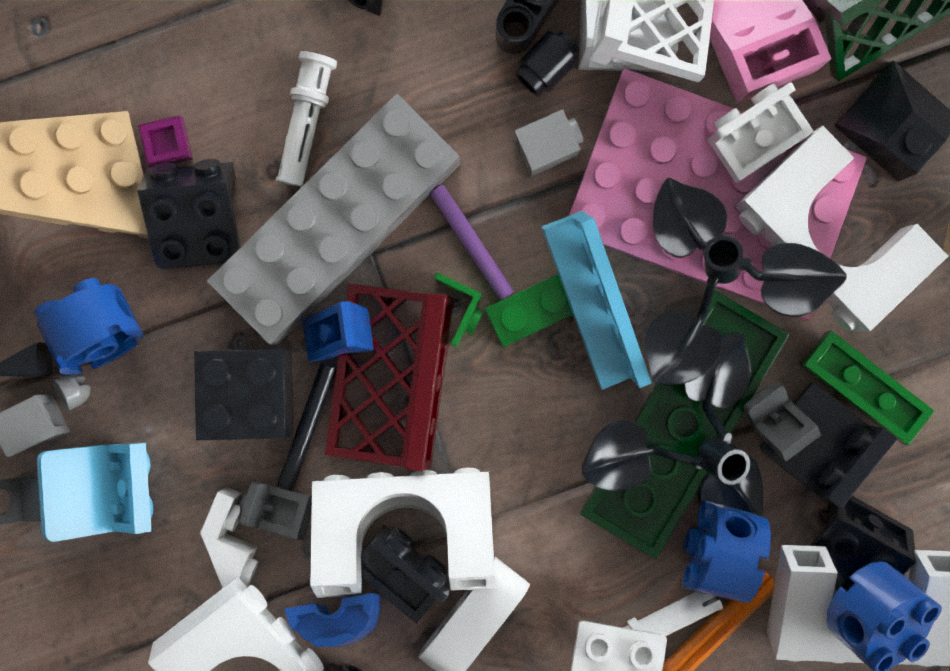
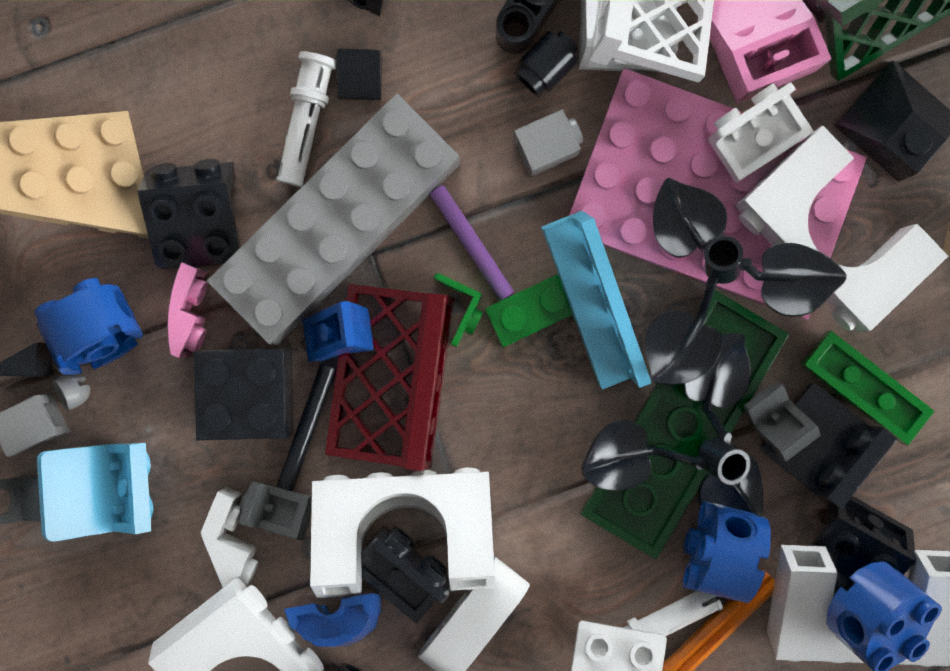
(165, 141): magenta tile -> none
(184, 327): none -> bright pink slope
(359, 74): none -> black slope

